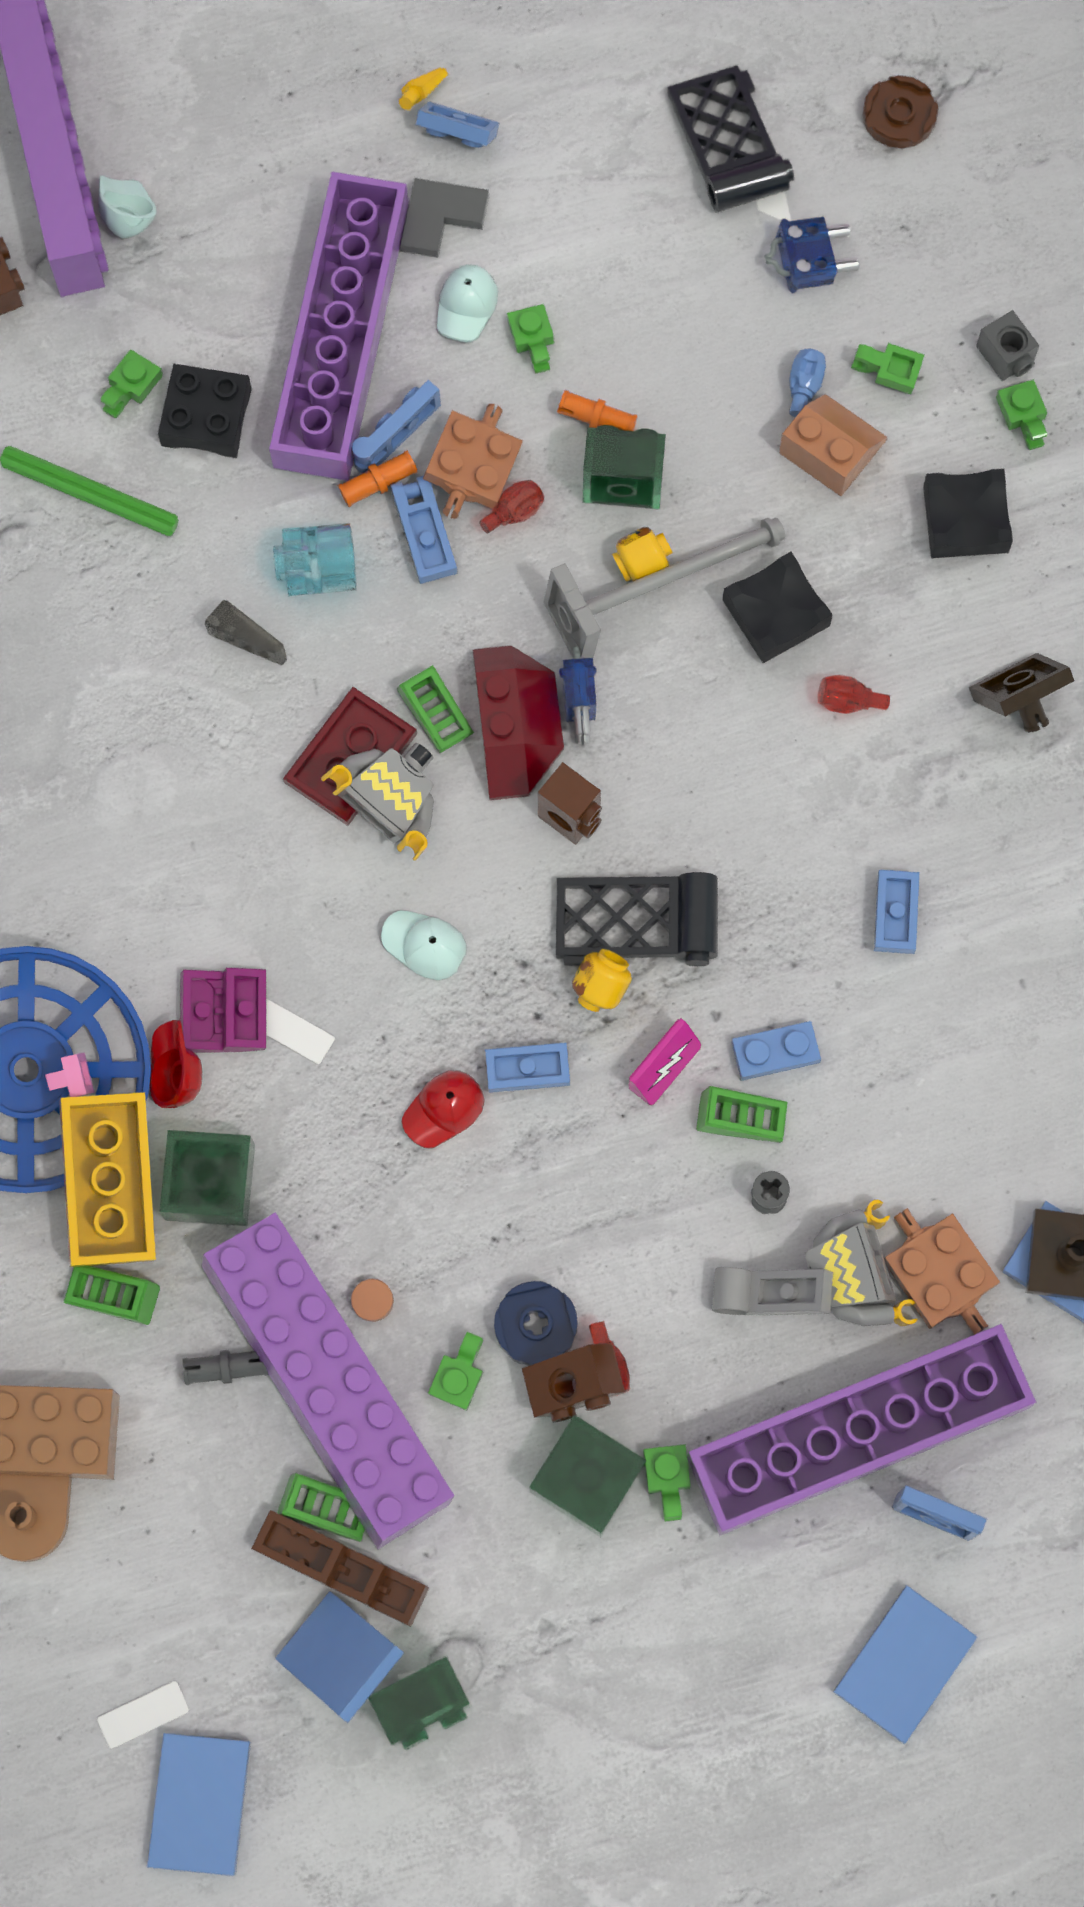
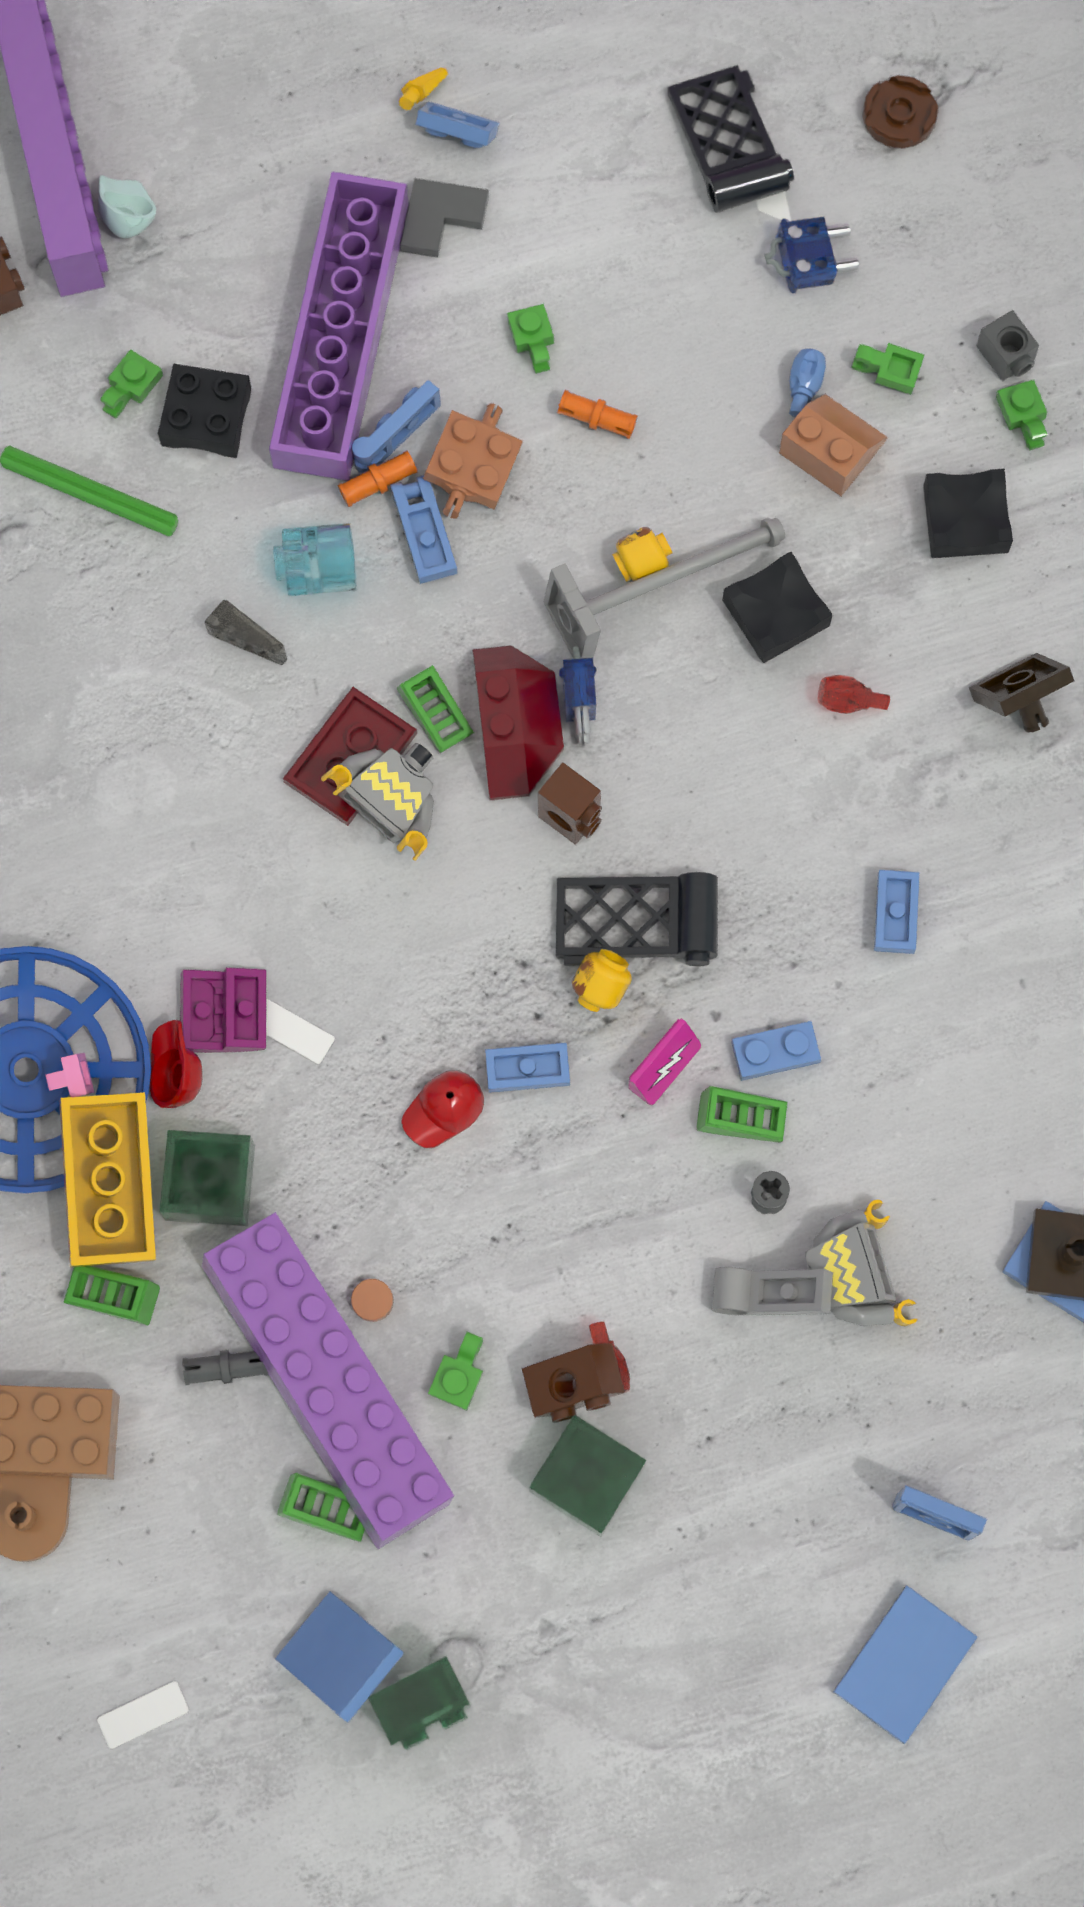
(199, 1804): medium blue tile -> none
(340, 1568): reddish brown slope -> none
(408, 937): light aqua cap -> none
(465, 307): light aqua cap -> none
(515, 505): clear red piece -> none
(515, 1311): dark blue plate -> none
(623, 467): clear green brick -> none
(668, 1473): bright green plate -> none
(860, 1429): medium lavender brick -> none
(941, 1271): nougat plate -> none

